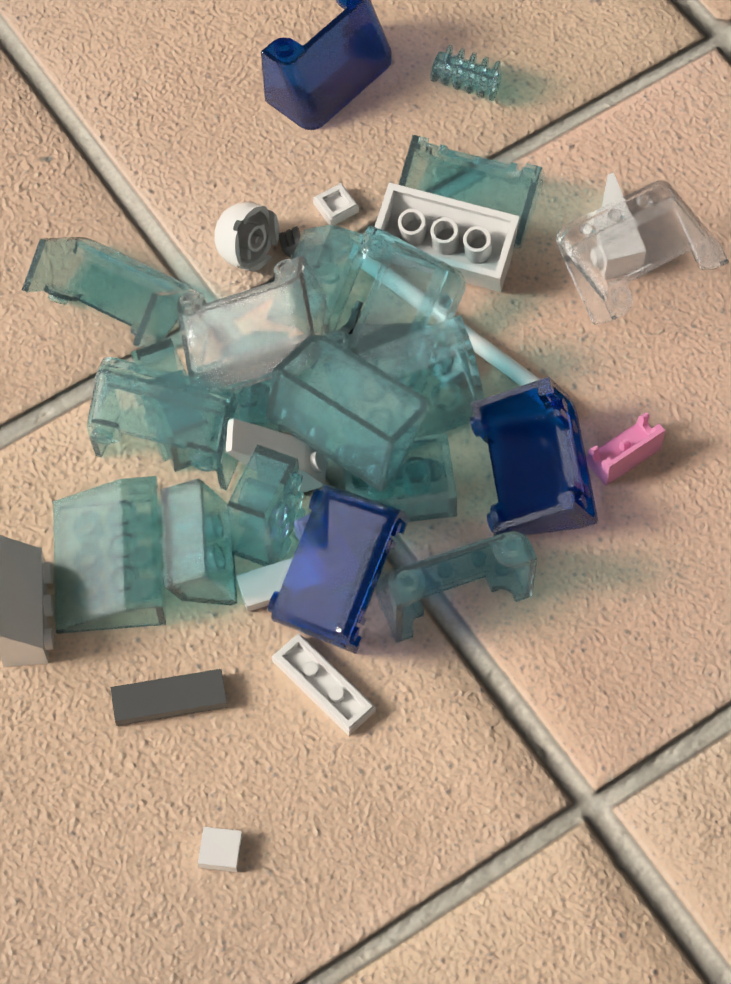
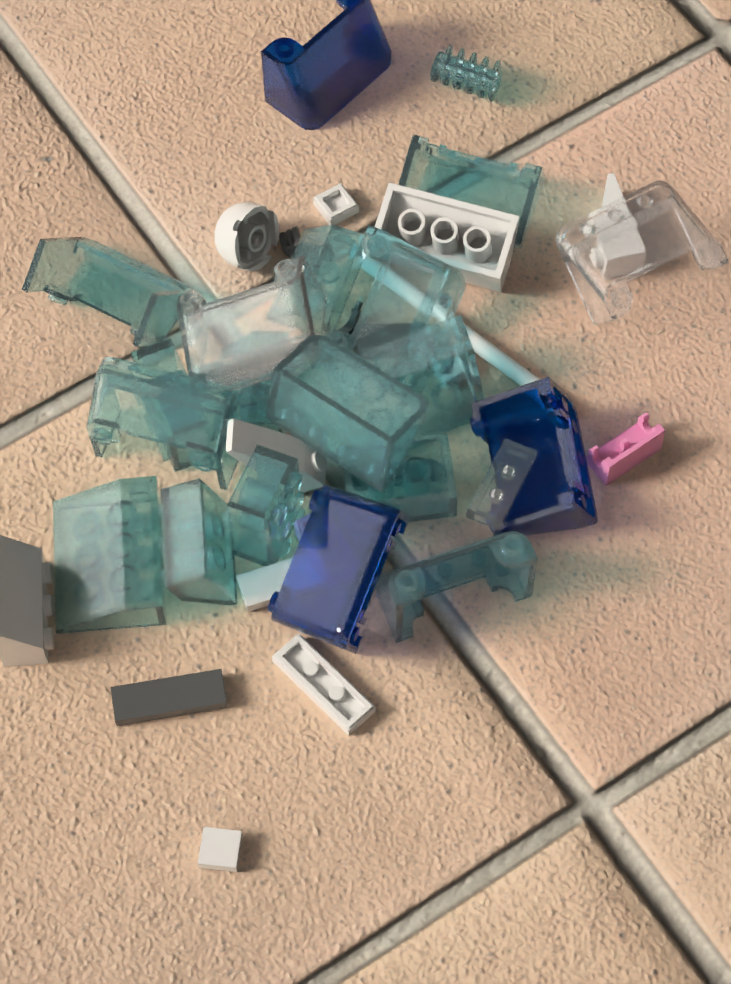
(501, 484): none -> clear tile

